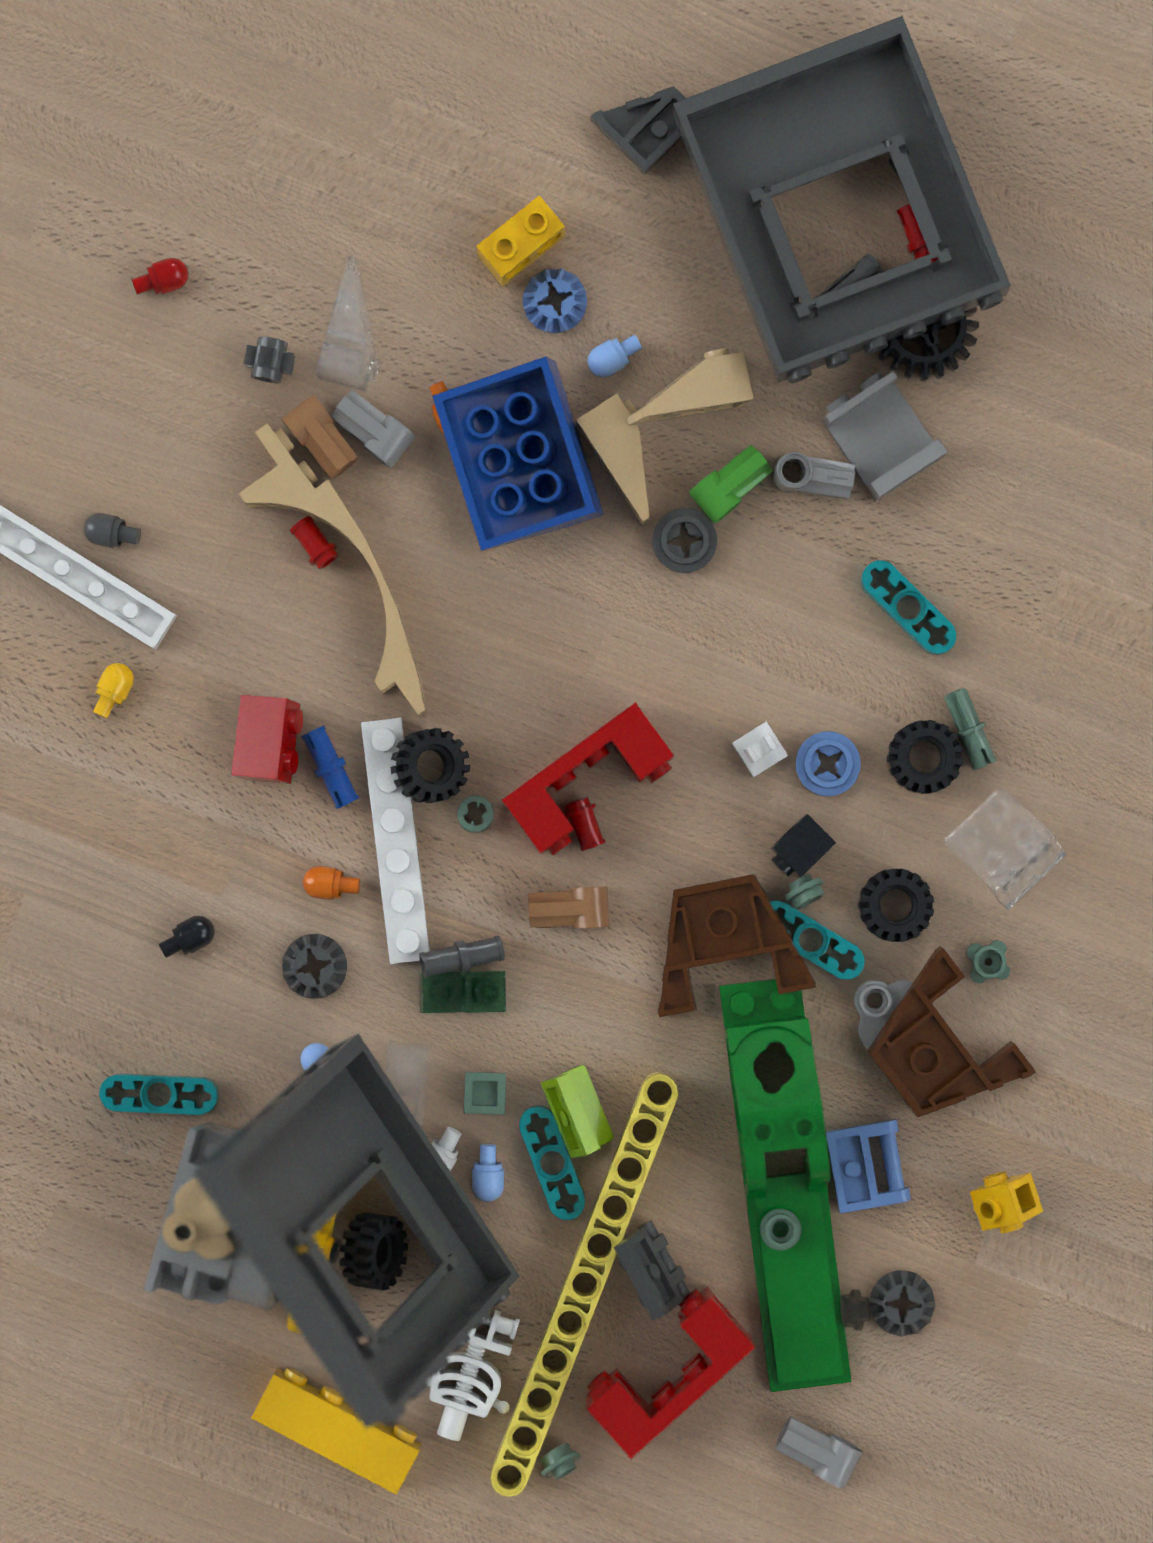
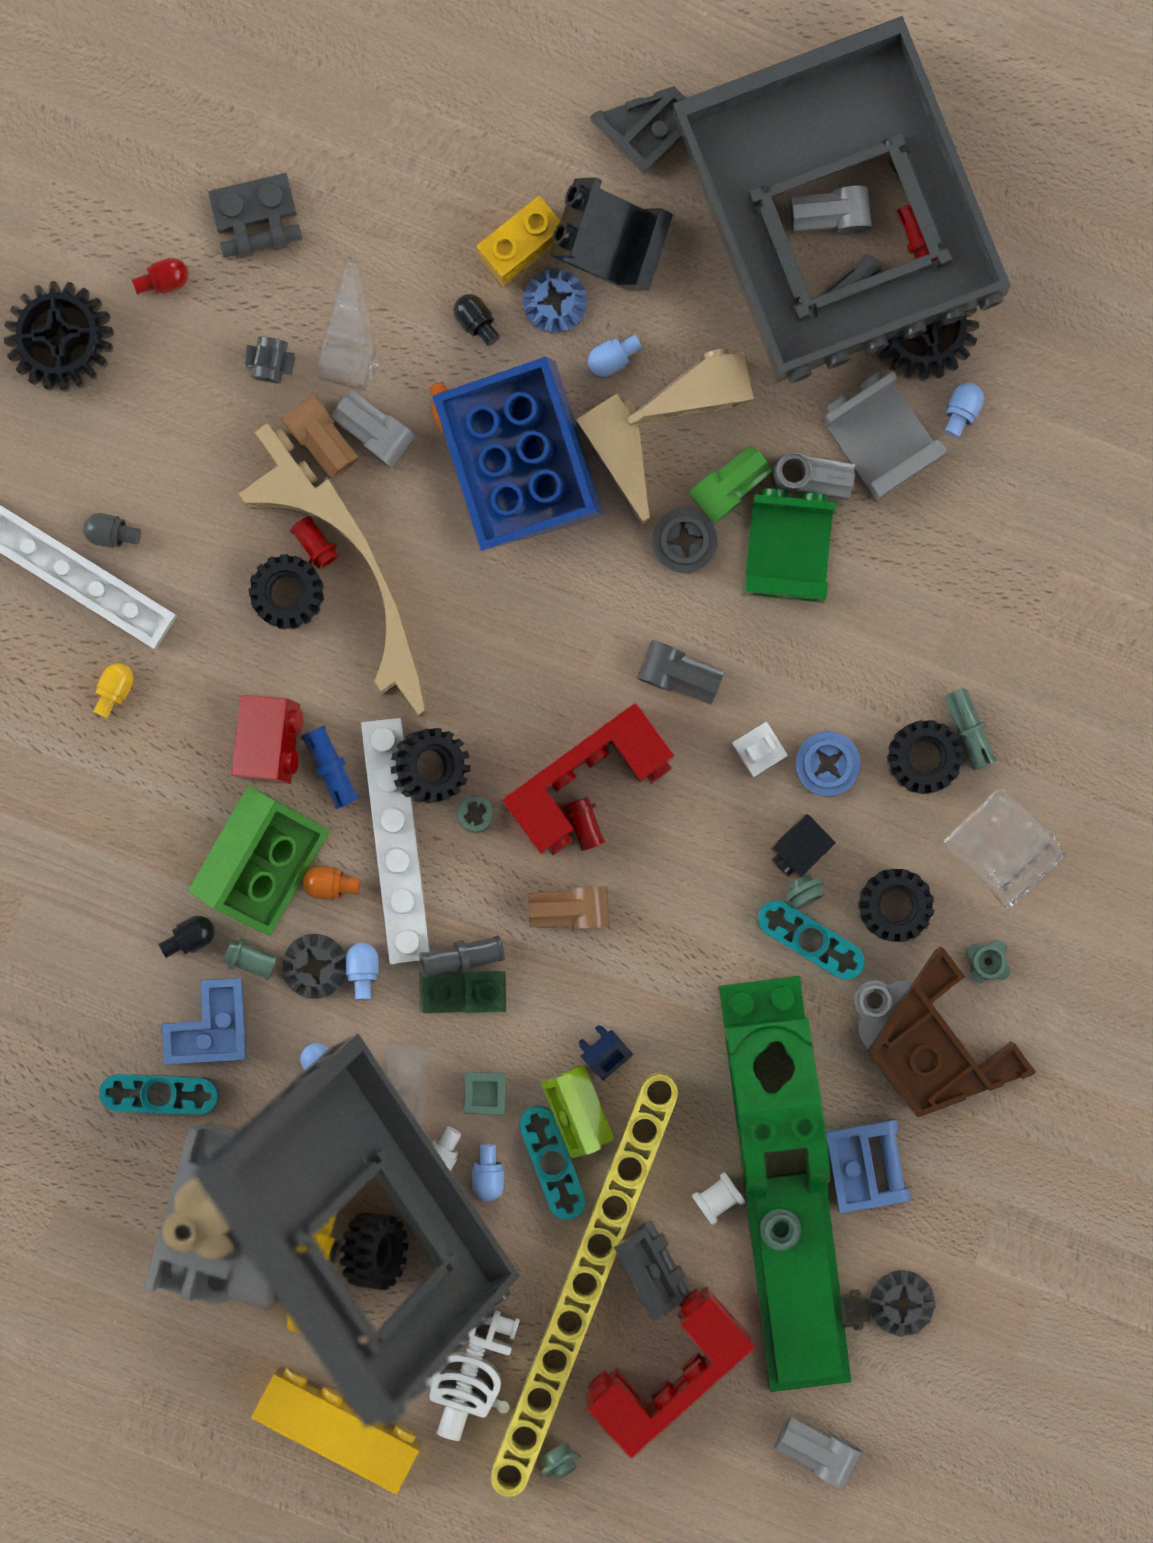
(42, 336): none -> black gear
(218, 1035): none -> medium blue plate
(250, 959): none -> sand green pin
(254, 204): none -> dark grey plate
(258, 861): none -> bright green slope
(286, 567): none -> black tyre
(362, 969): none -> light blue cylinder
(475, 318): none -> black cylinder
(606, 1053): none -> dark blue tile
(610, 236): none -> black panel
(671, 669): none -> dark grey piece
(718, 1198): none -> white bush
(724, 924): reddish brown wing -> none
(789, 546): none -> green panel
(842, 210): none -> light grey piece
(910, 590): teal beam -> none
(963, 408): none -> light blue cylinder
(1006, 1201): yellow brick -> none

